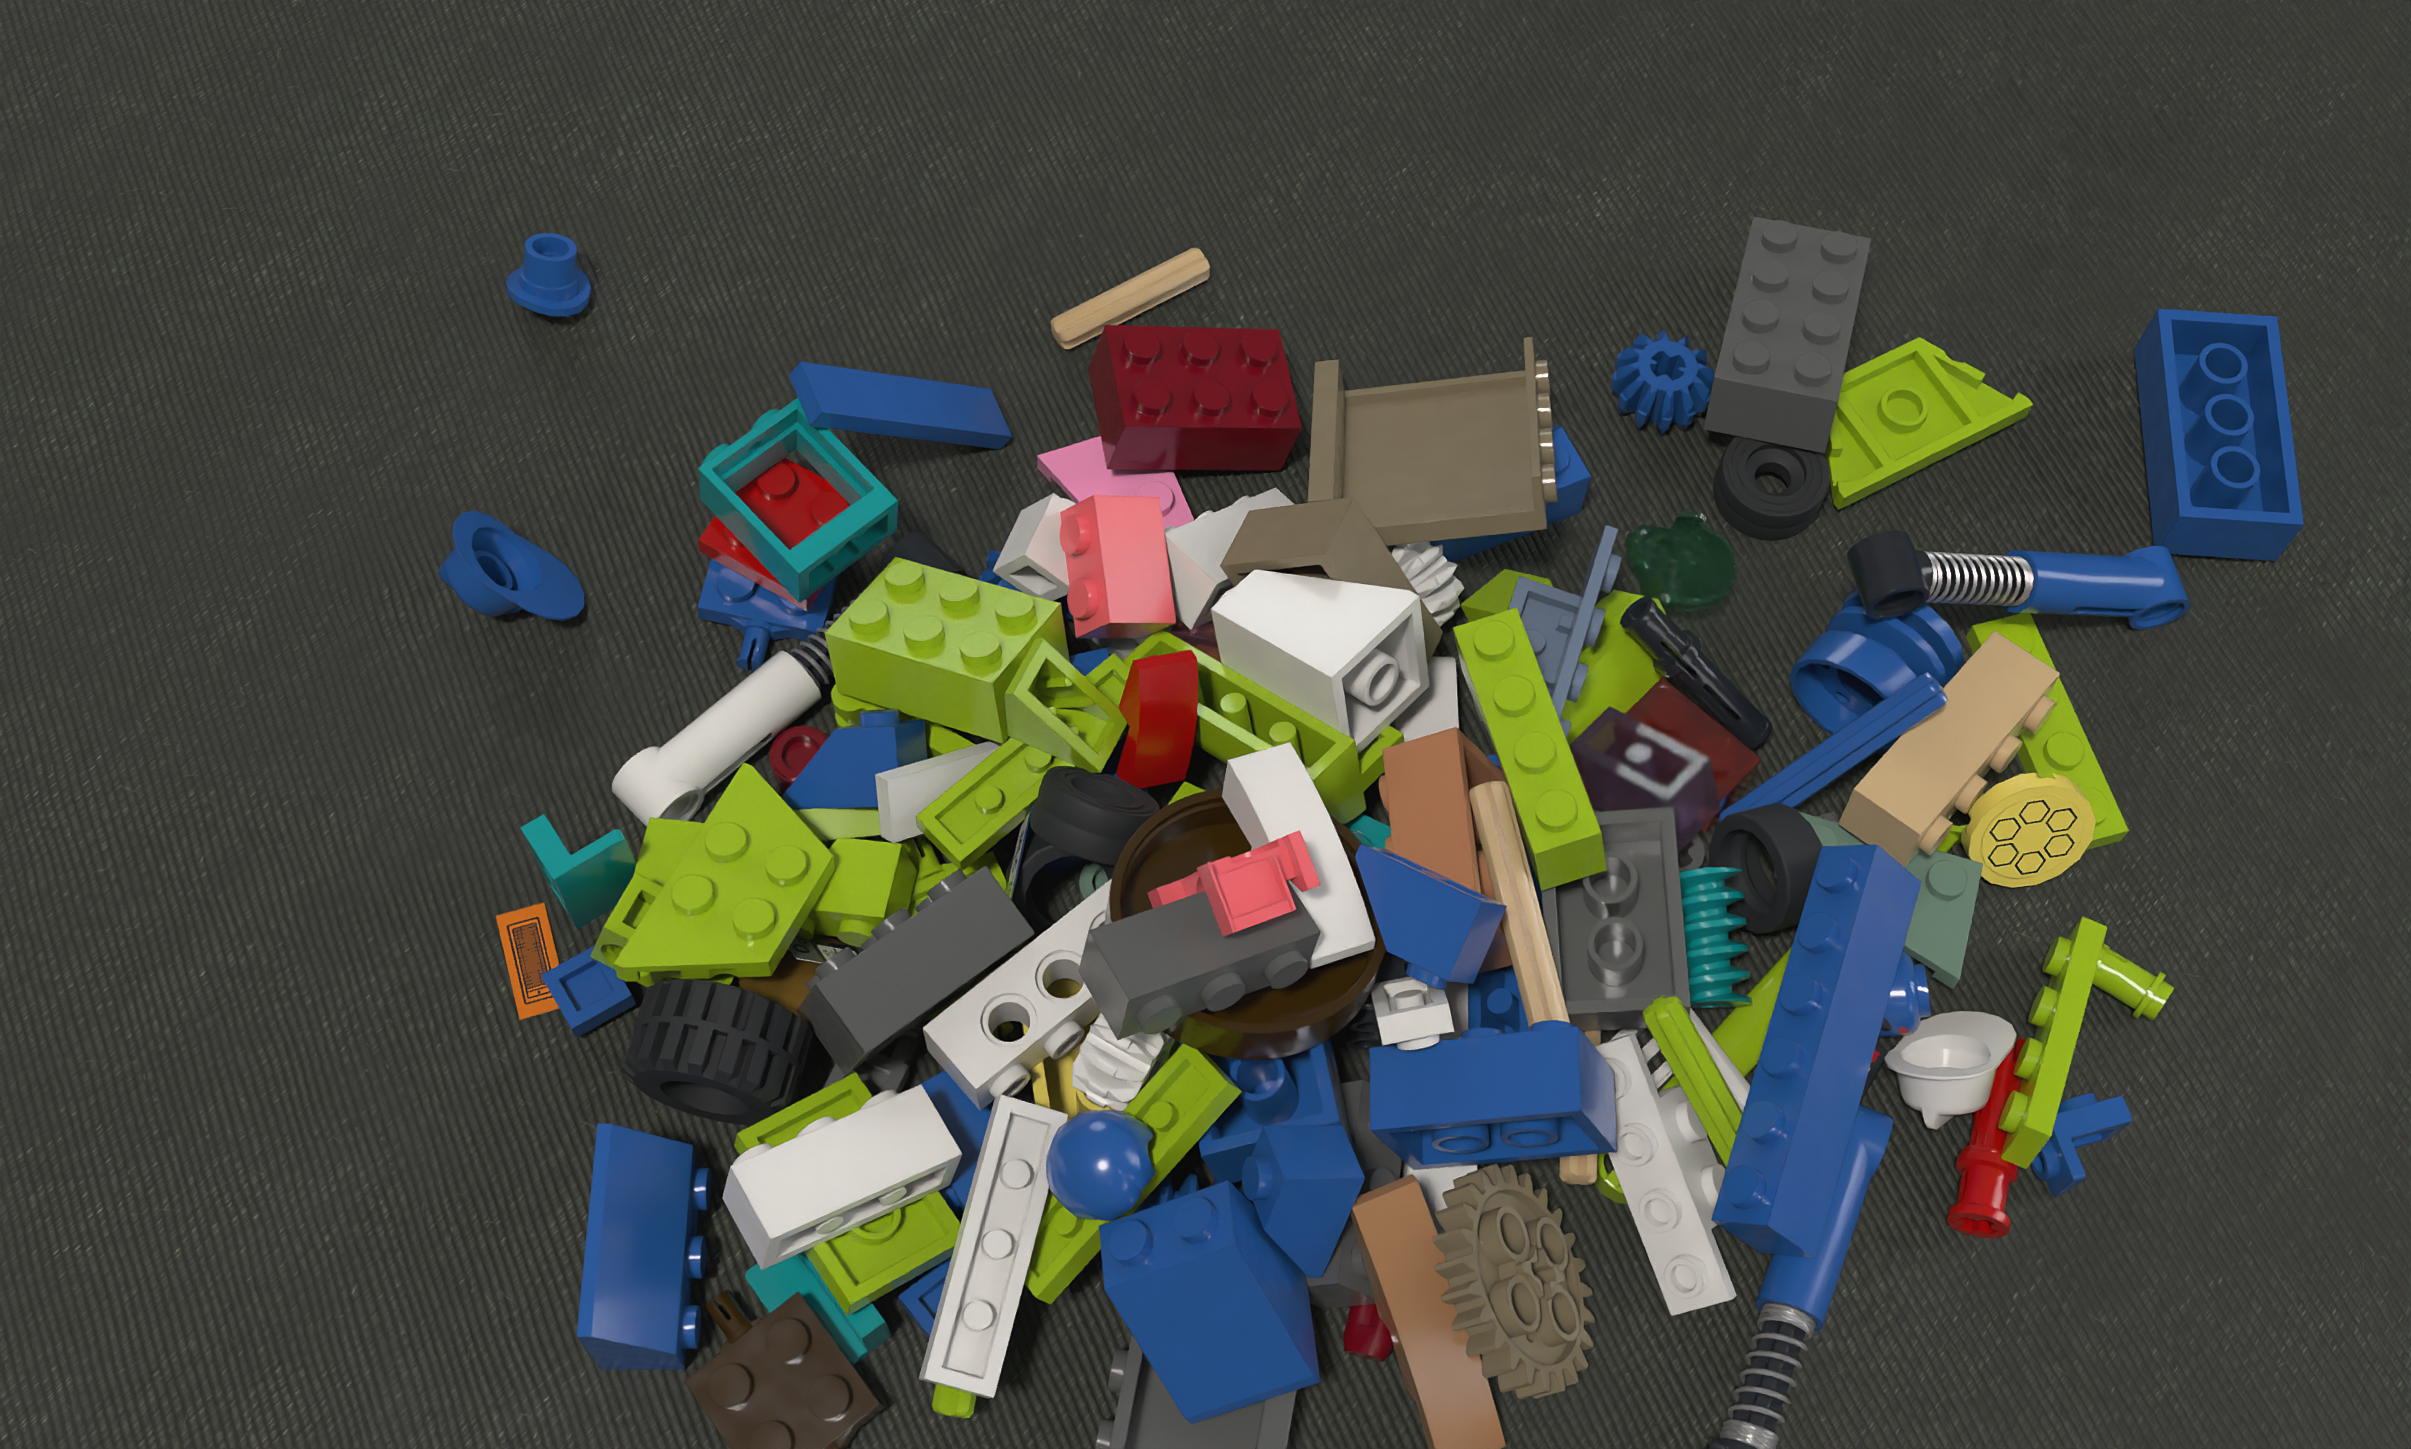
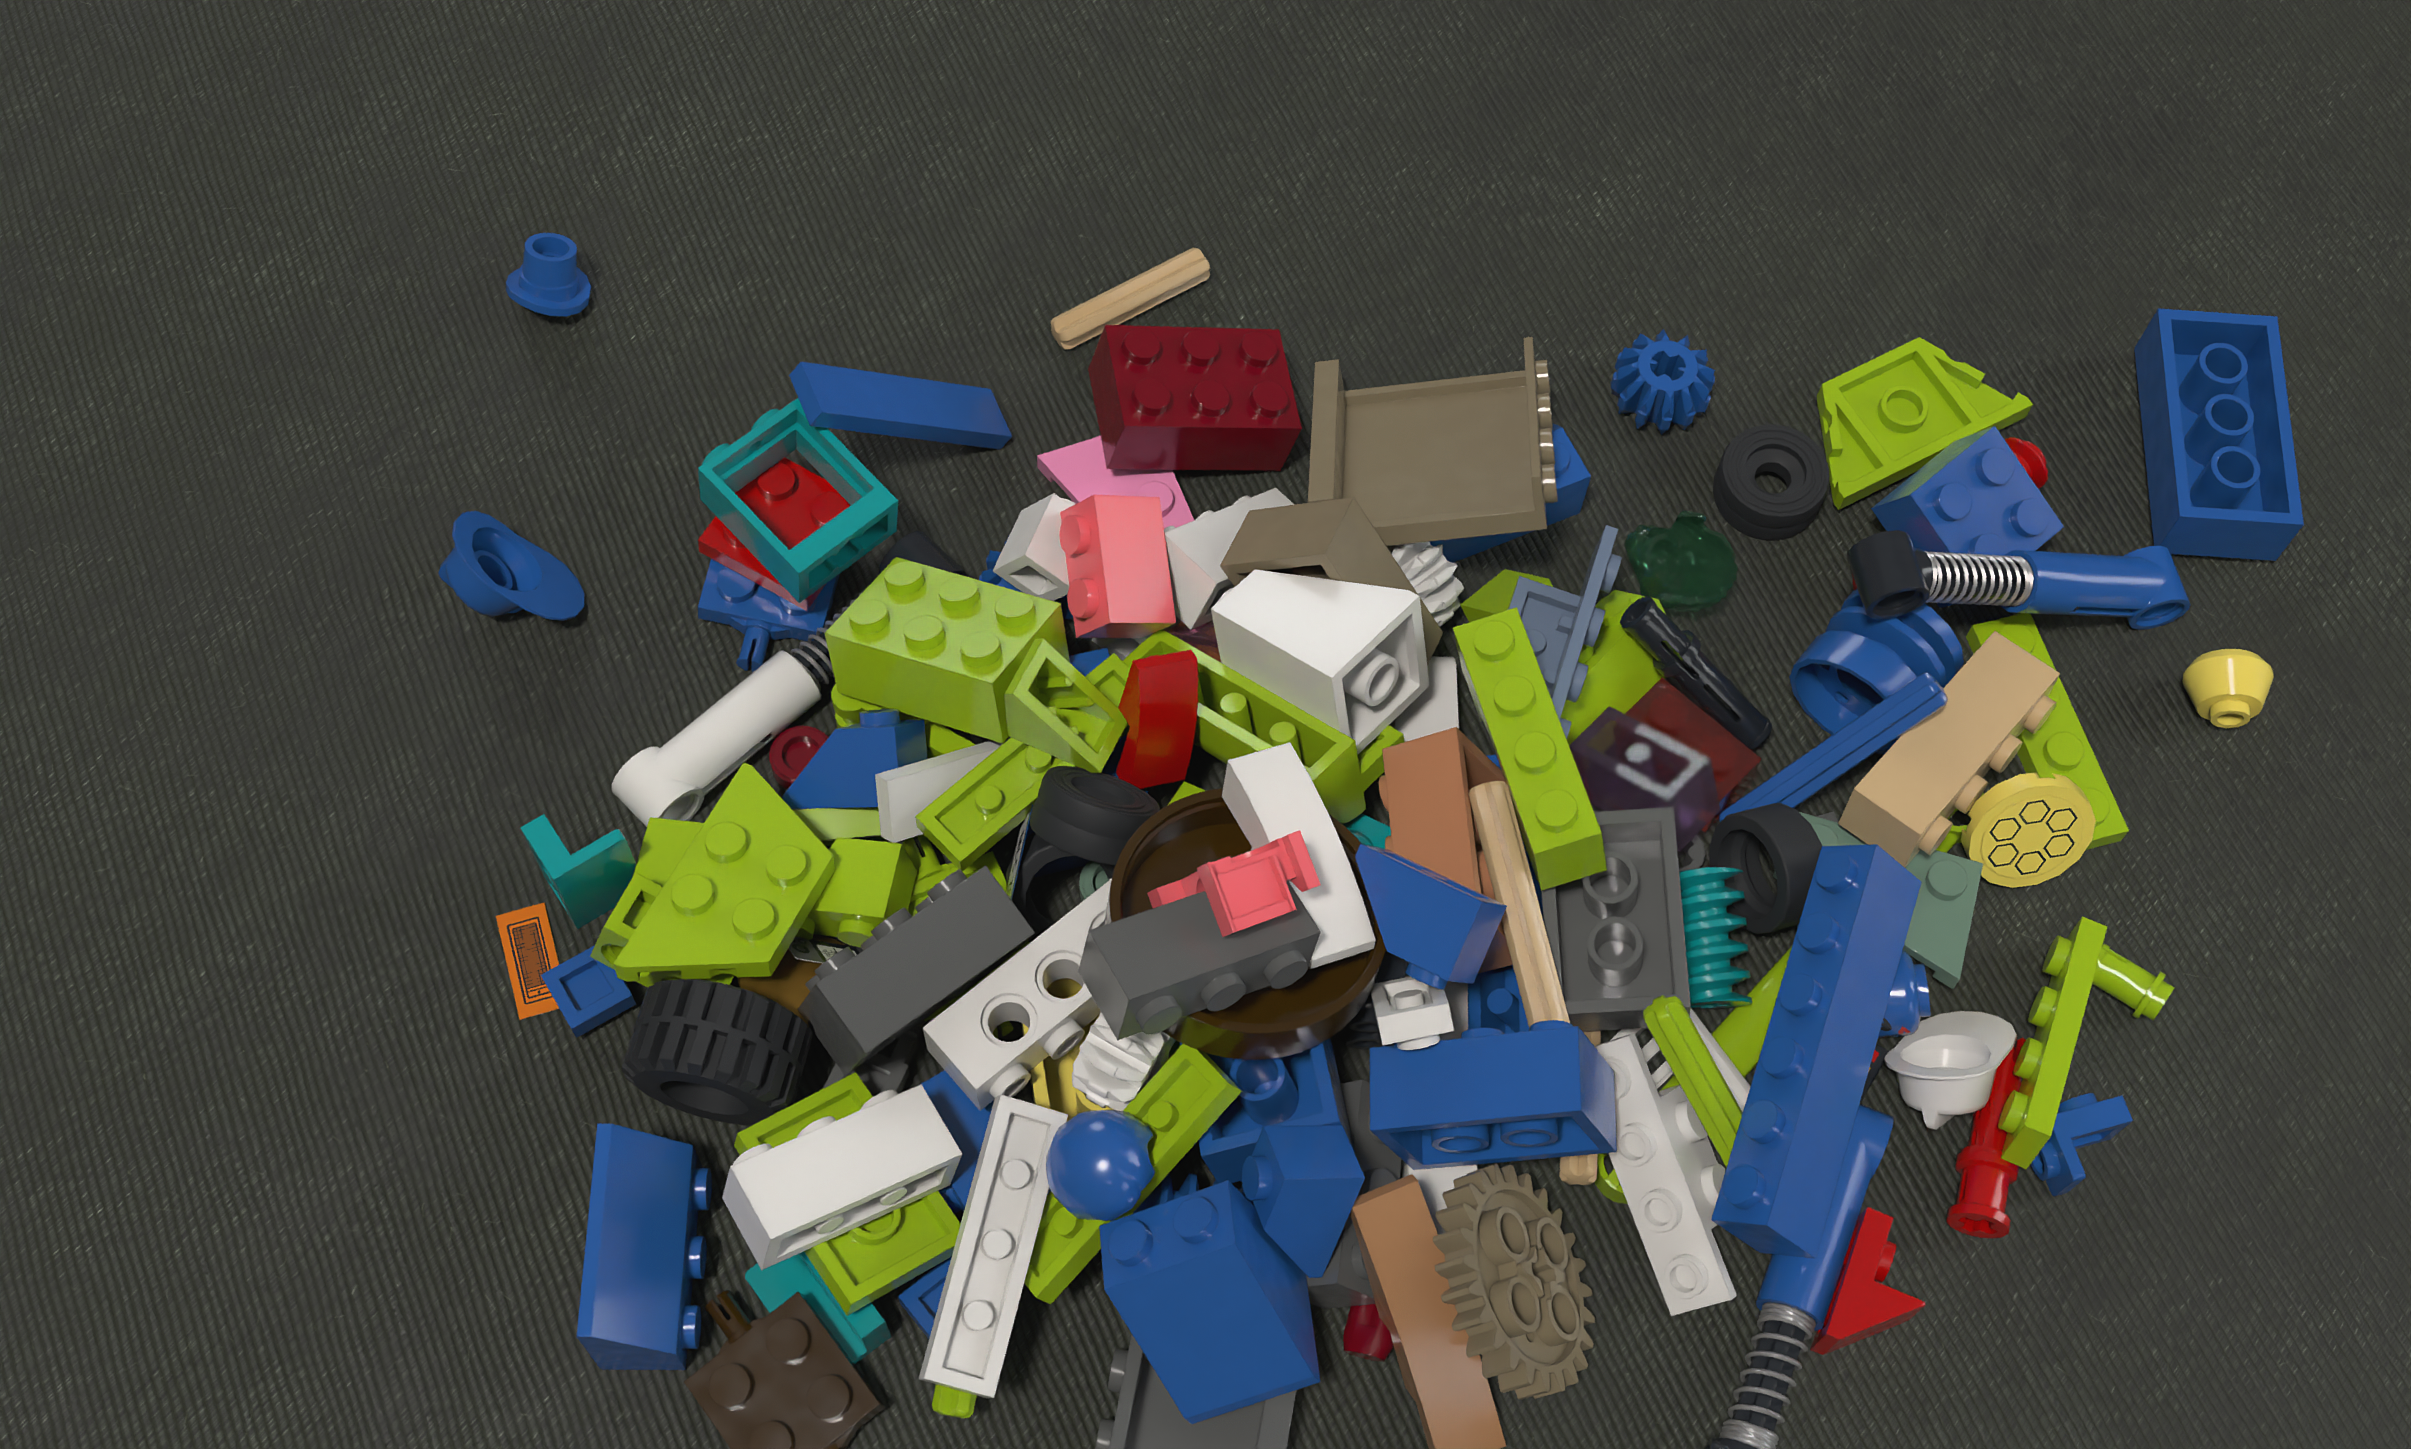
(1788, 335): dark grey brick -> none
(1860, 1303): none -> red slope
(1974, 499): none -> blue brick
(2228, 686): none -> light yellow cone

